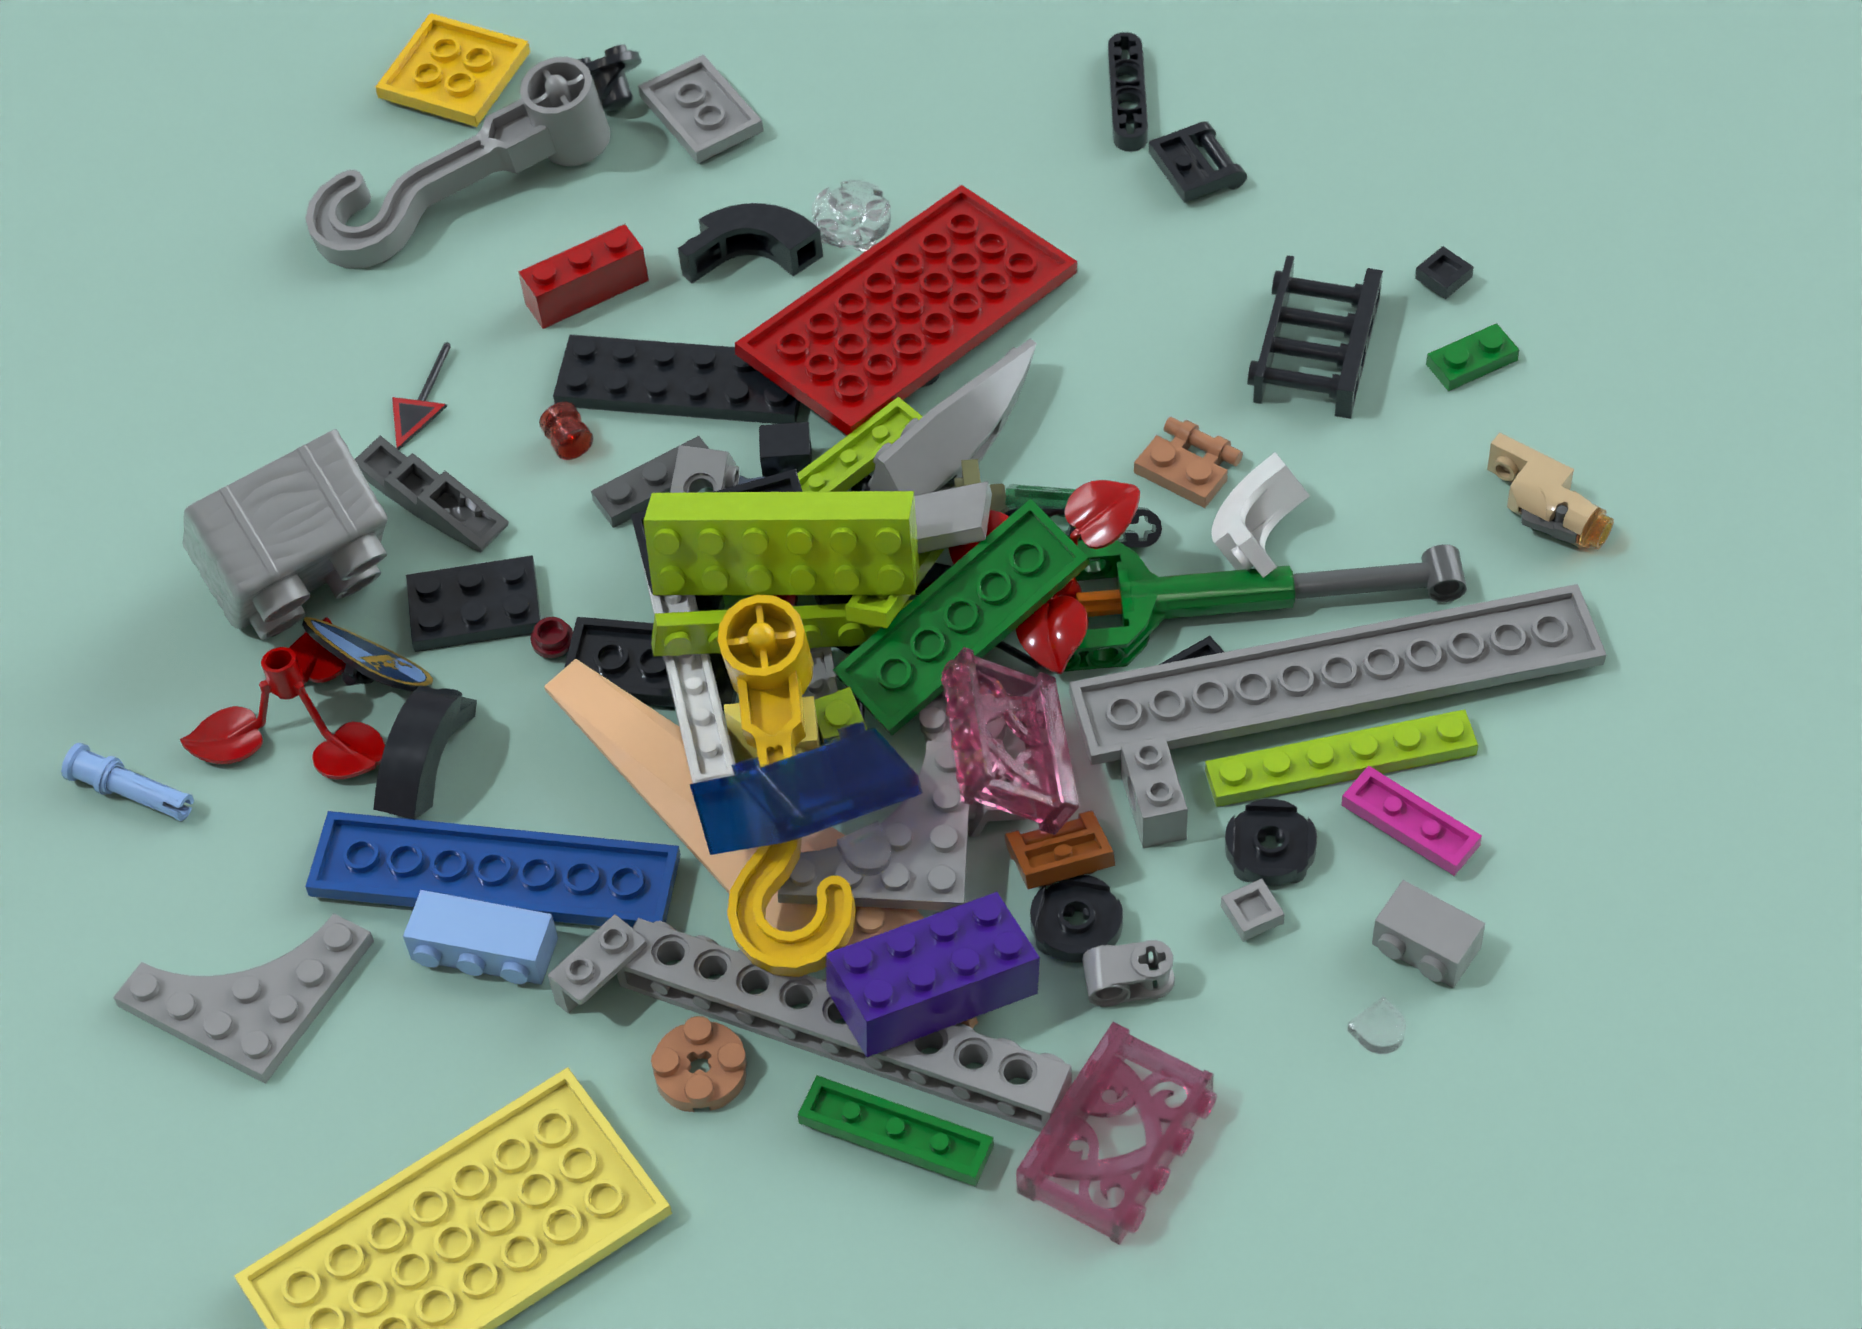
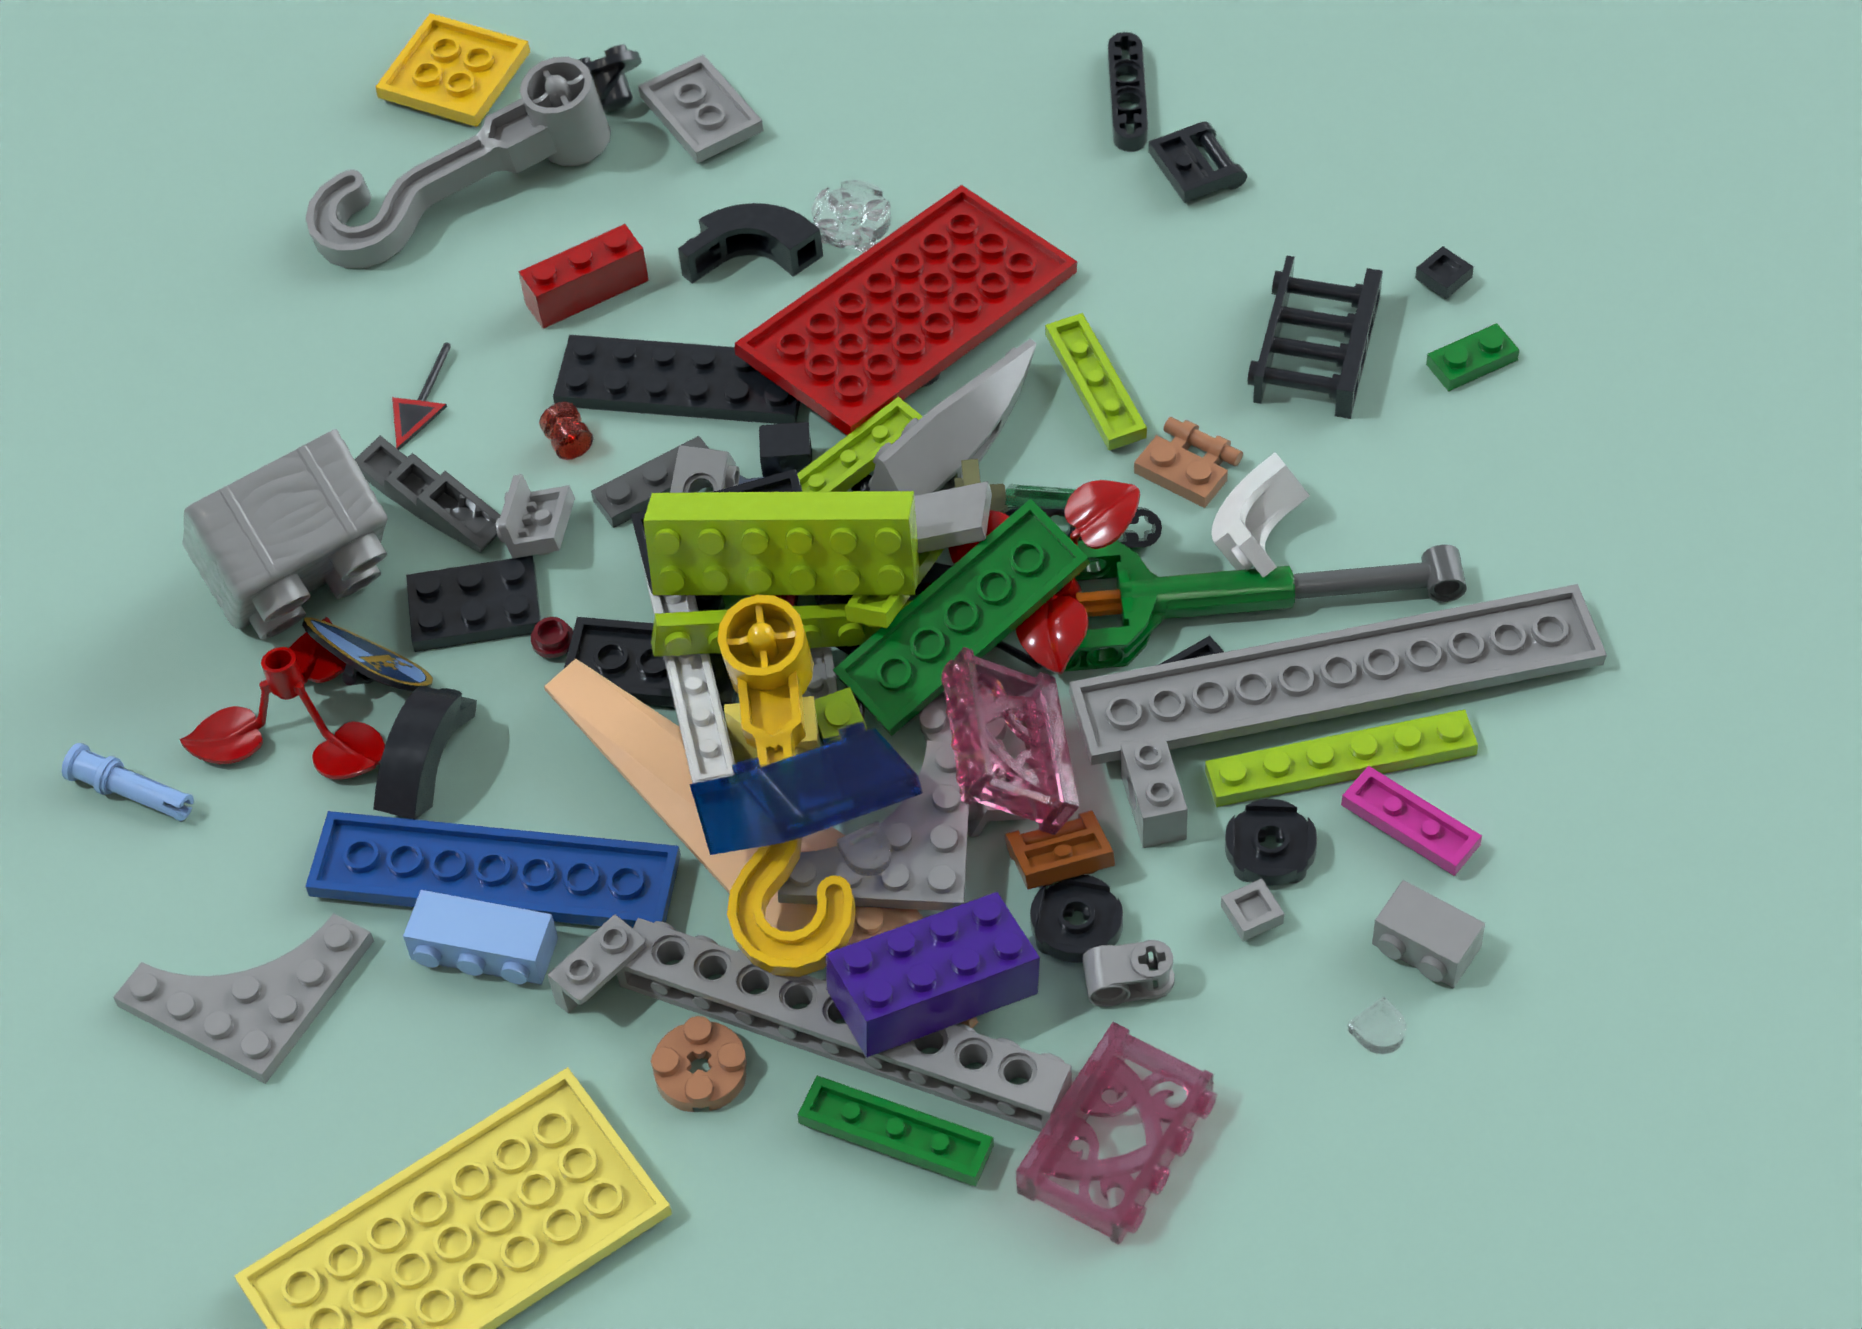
(535, 519): none -> light grey bracket
(1096, 381): none -> lime plate
(1544, 497): tan plate -> none

